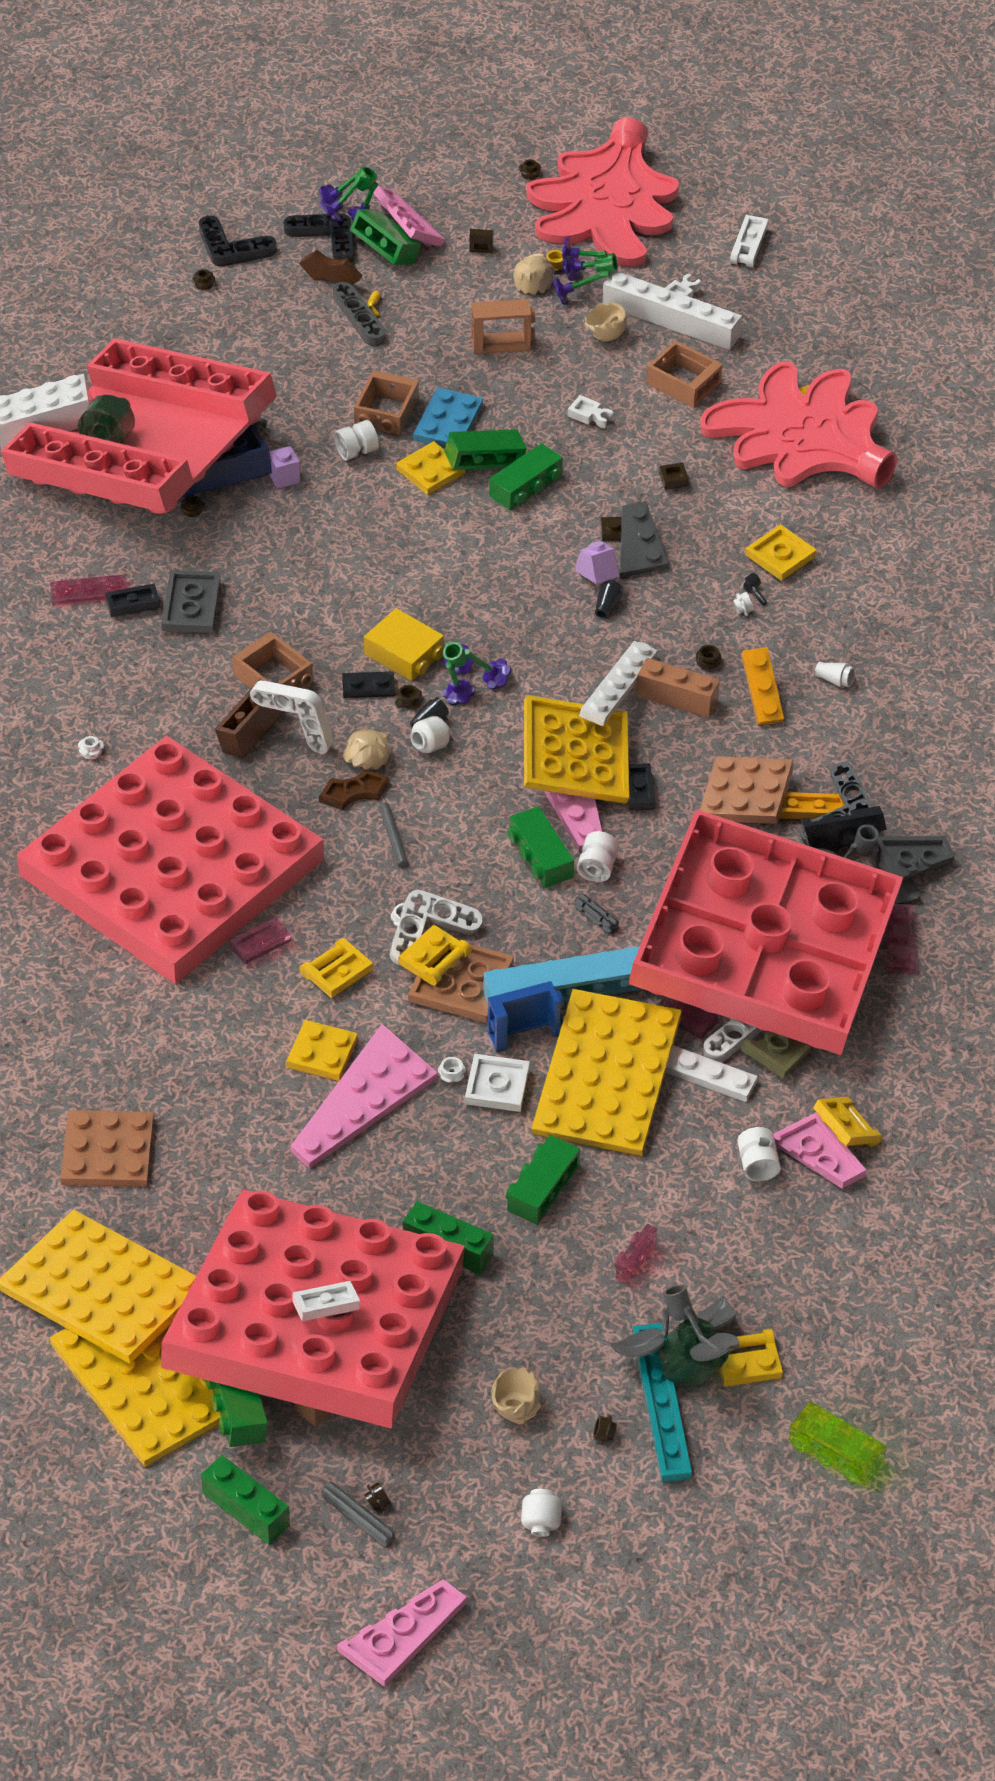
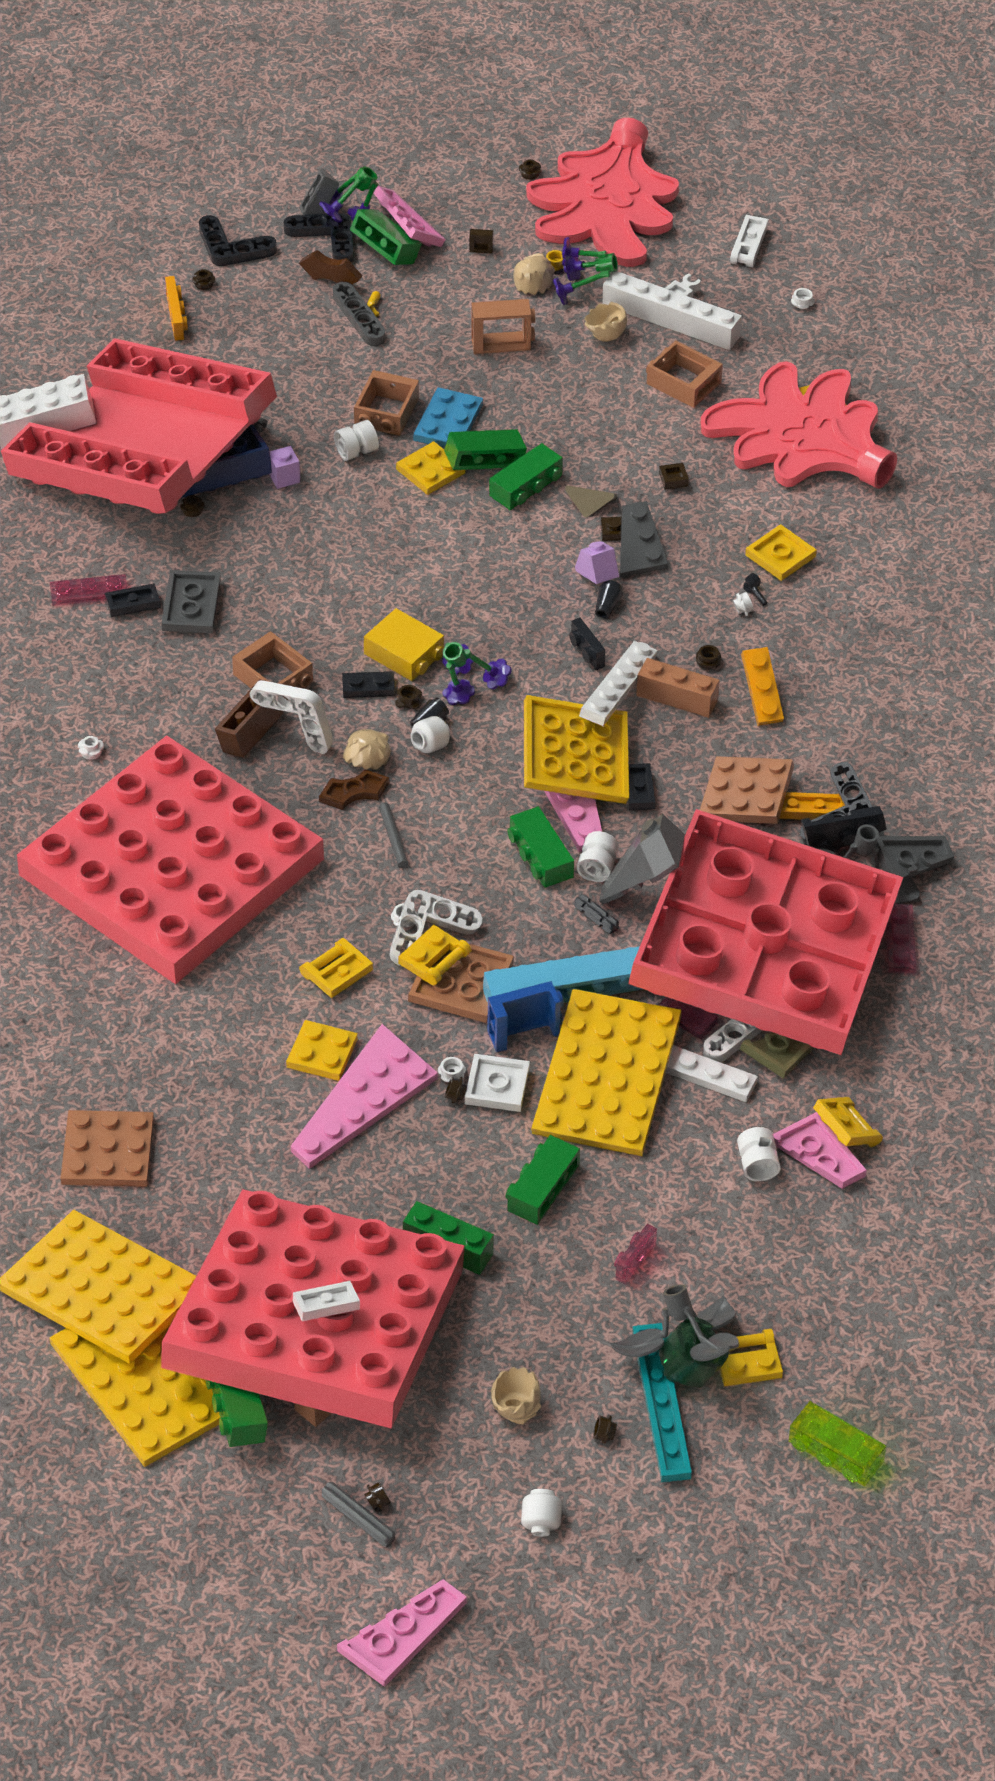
(107, 419): clear green brick -> none
(176, 308): none -> light orange plate
(245, 1499): green brick -> none
(260, 940): clear pink plate -> none
(322, 189): none -> dark grey slope
(455, 1089): none -> dark brown plate
(588, 410): white plate -> none
(588, 644): none -> black plate
(589, 500): none -> dark tan slope
(649, 857): none -> dark grey wedge
(802, 298): none -> white plate
(837, 673): white cone -> none

